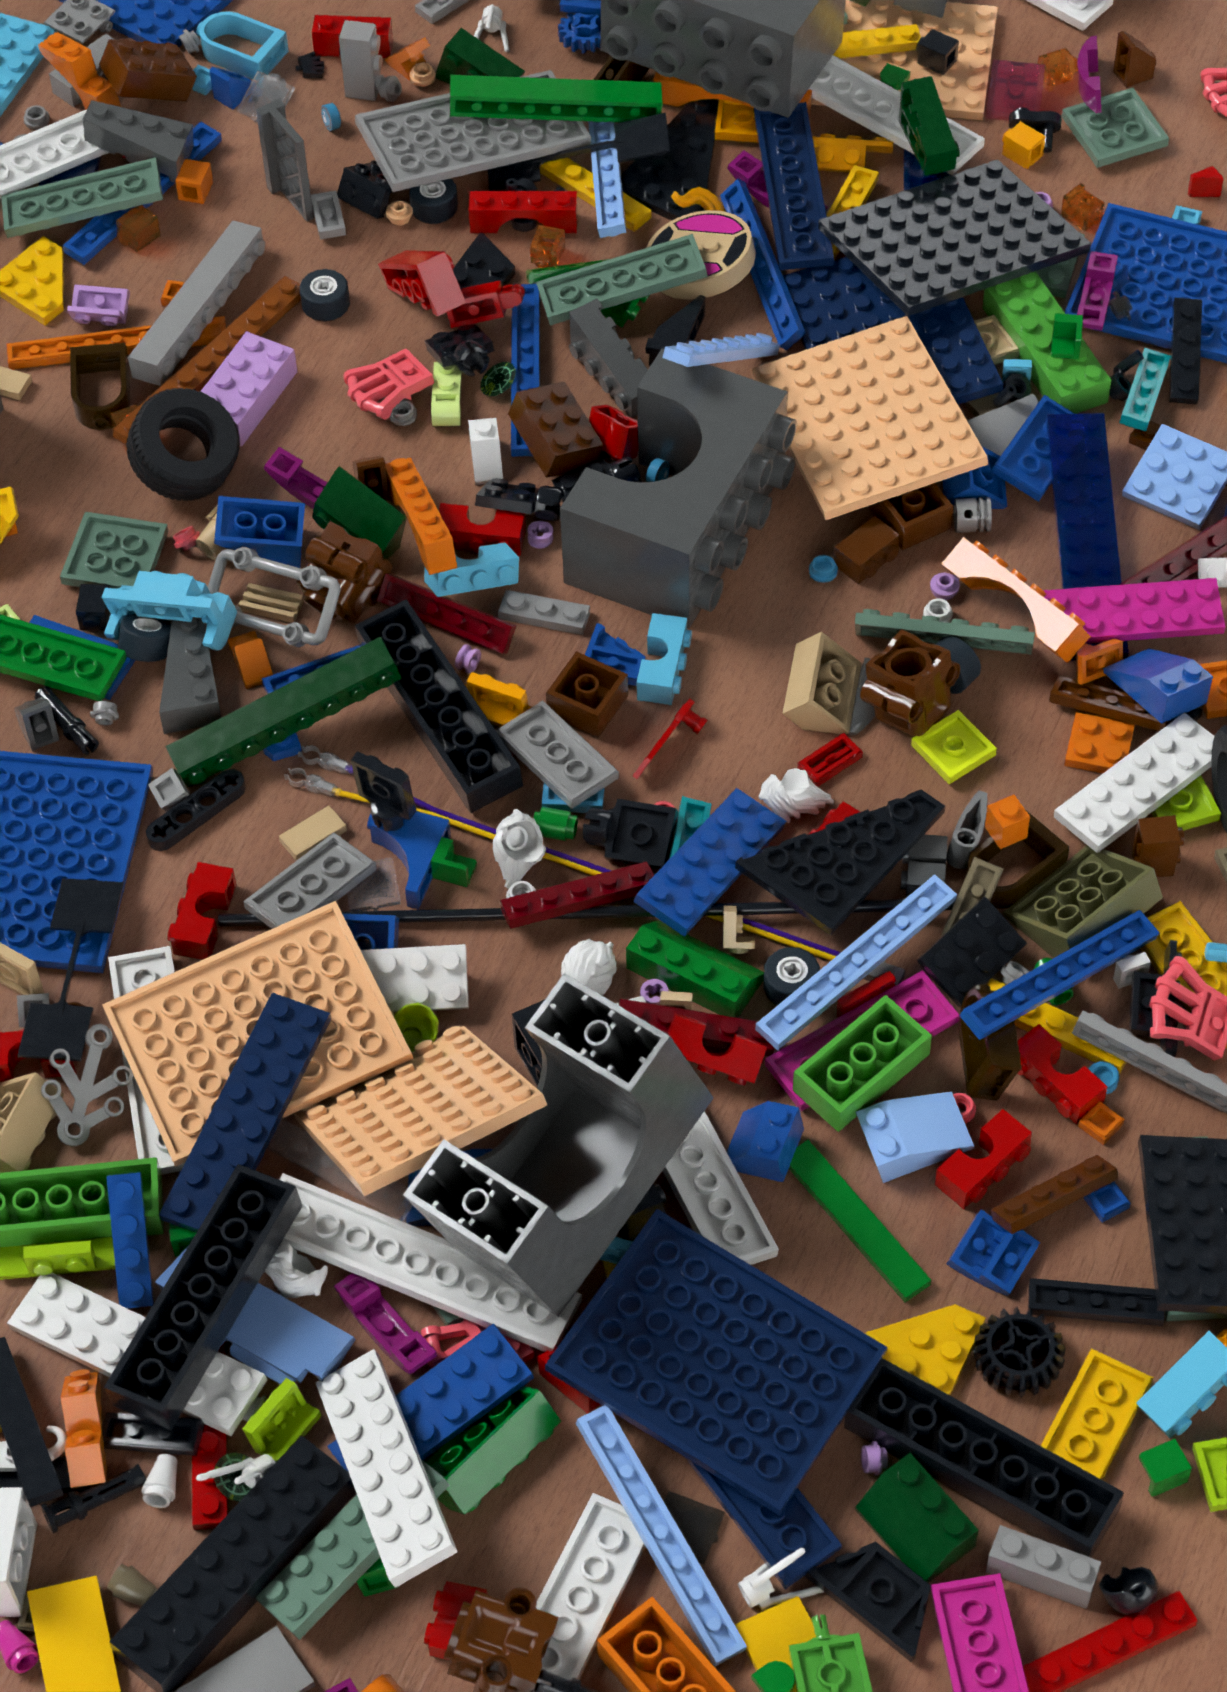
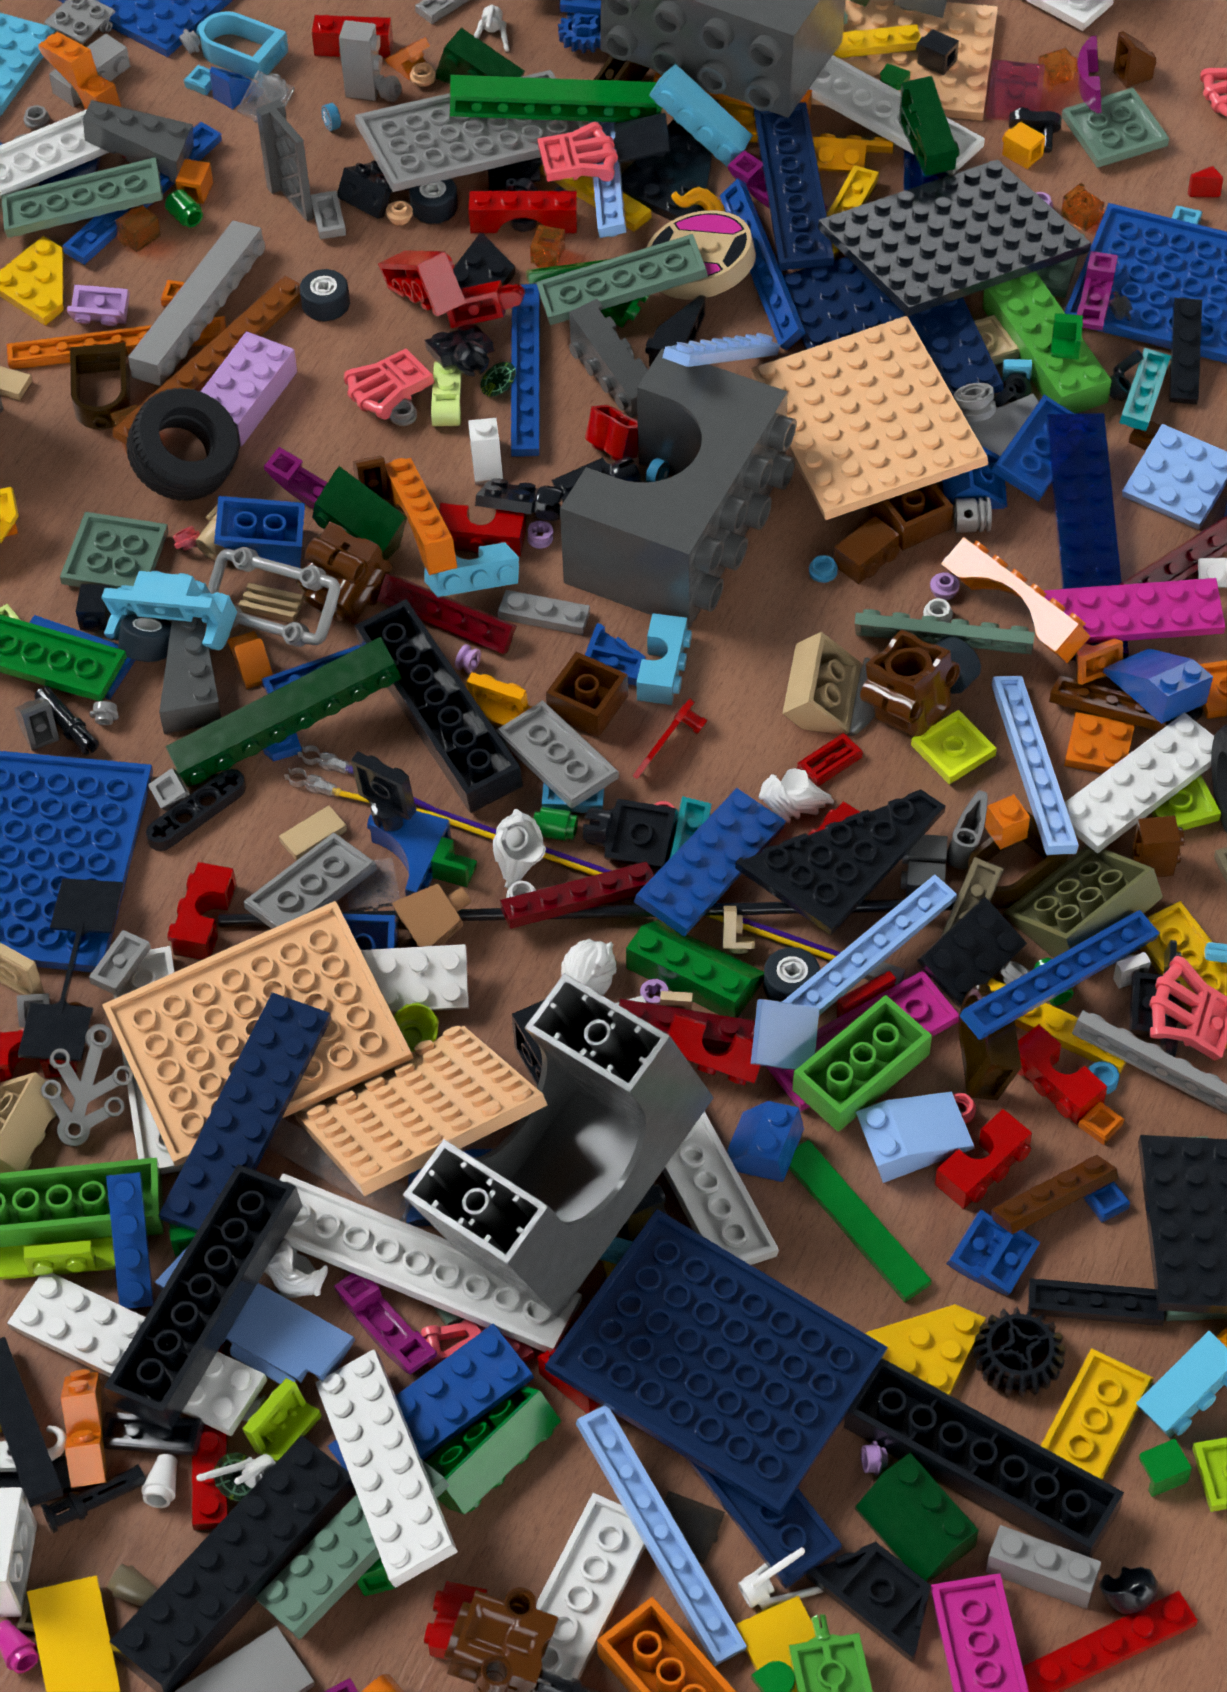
(119, 962): none -> light grey plate
(147, 70): reddish brown brick -> none
(184, 208): none -> green brick
(311, 65): black piece -> none
(431, 914): none -> medium nougat torso
(555, 428): reddish brown brick -> none
(576, 156): none -> coral plate
(700, 115): none -> medium azure brick
(784, 1034): none -> medium blue tile
(976, 401): none -> light grey wheel
(1034, 766): none -> light blue plate

